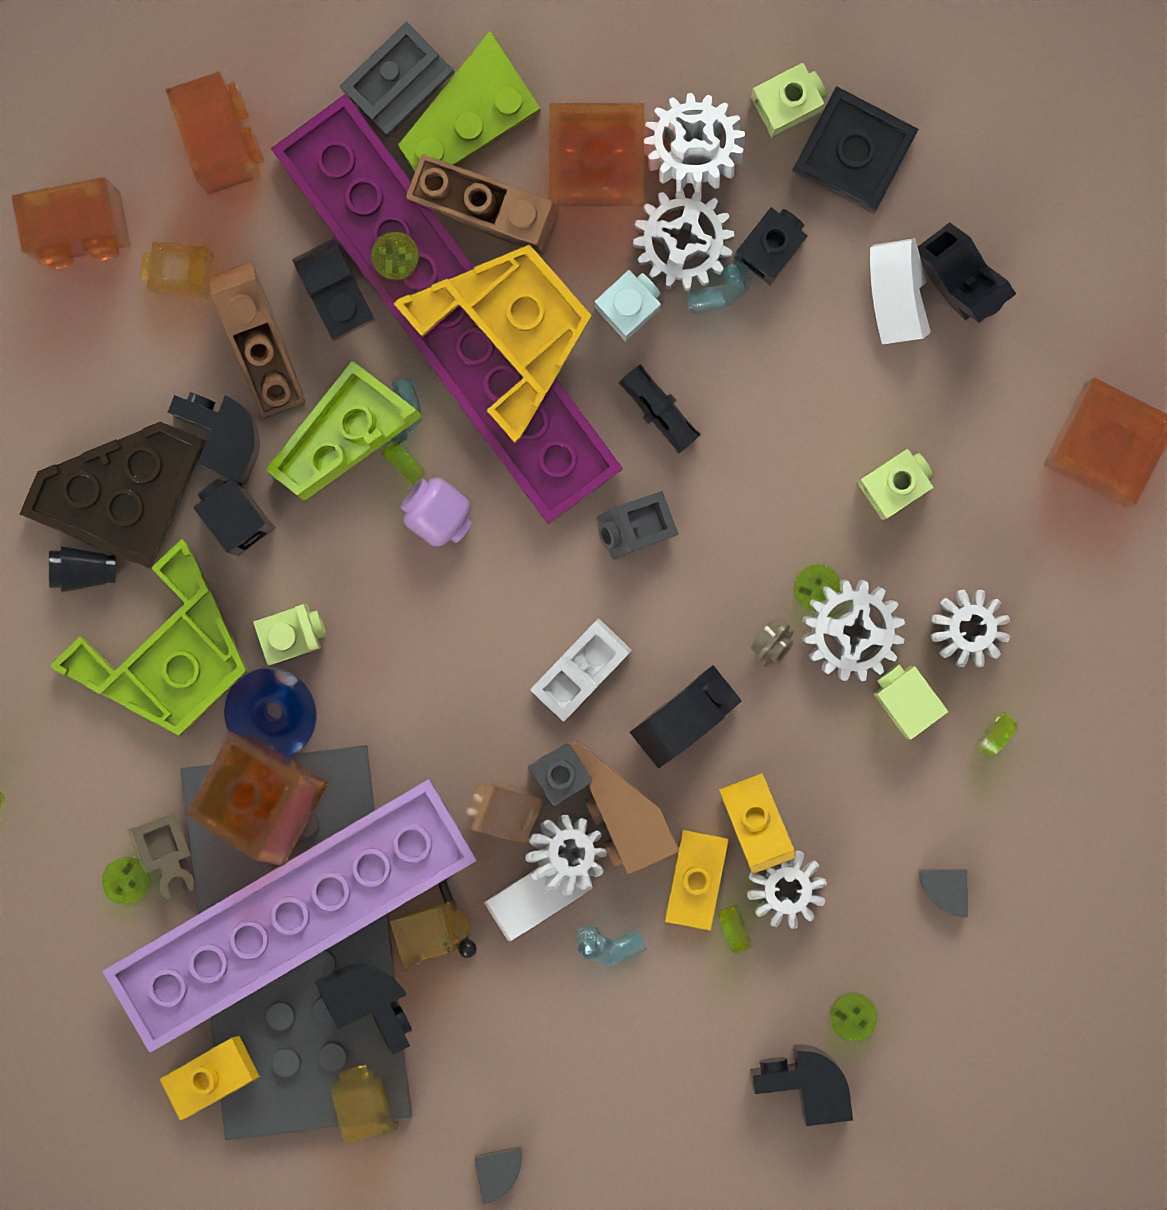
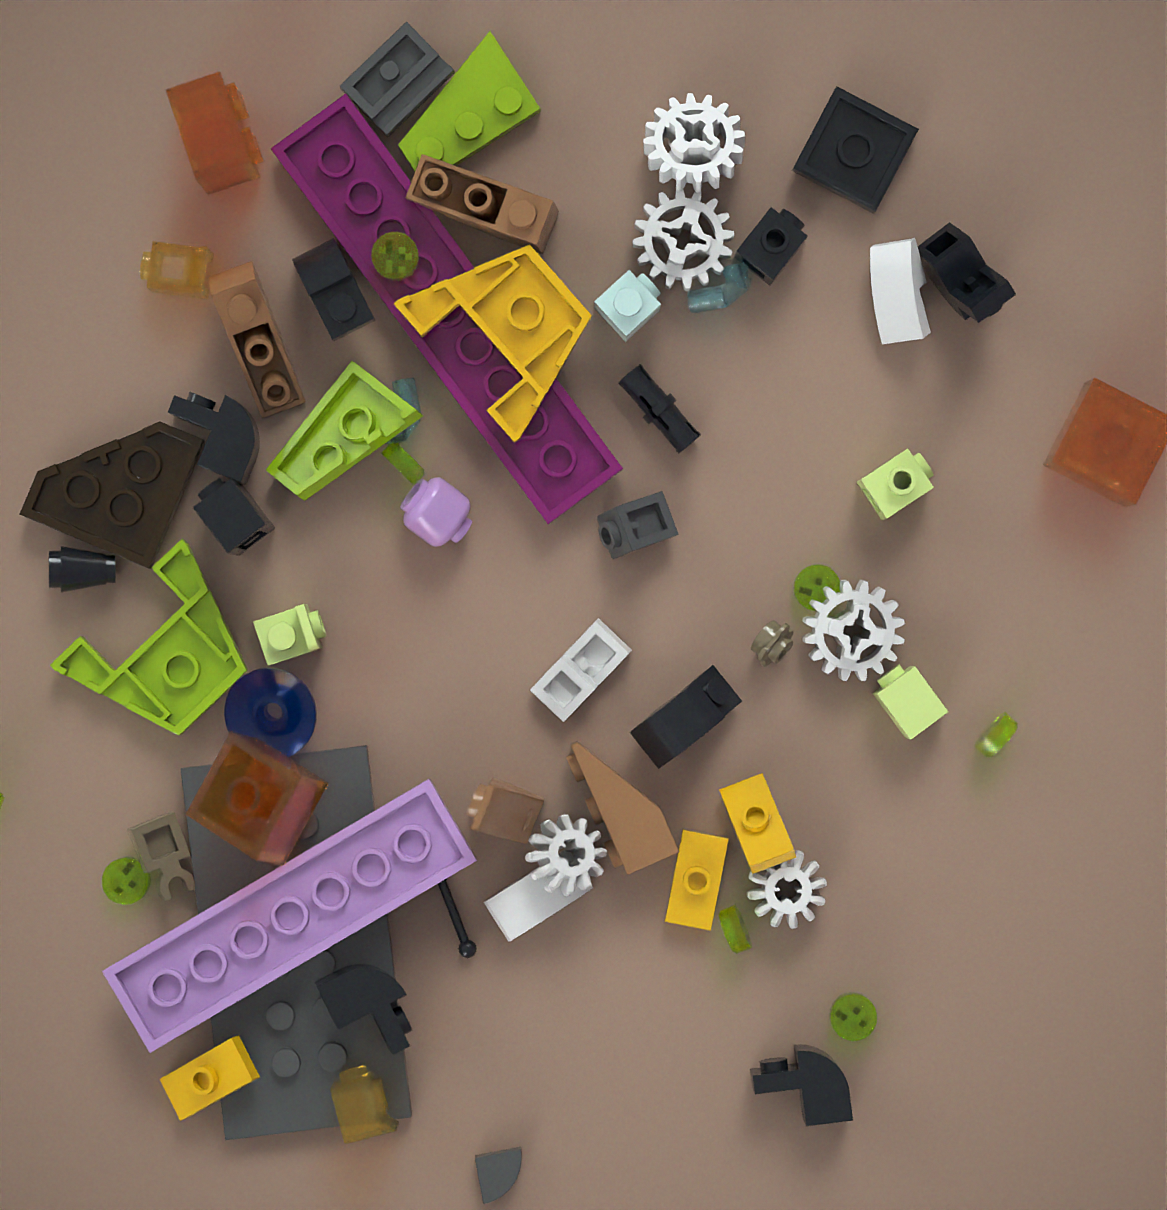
(71, 222): clear orange brick -> none
(429, 932): clear yellow window -> none
(560, 774): dark grey bracket -> none
(596, 154): clear orange brick -> none
(608, 951): clear light blue arm -> none
(789, 99): yellowish green brick -> none
(947, 889): dark grey tile -> none
(964, 613): white gear -> none

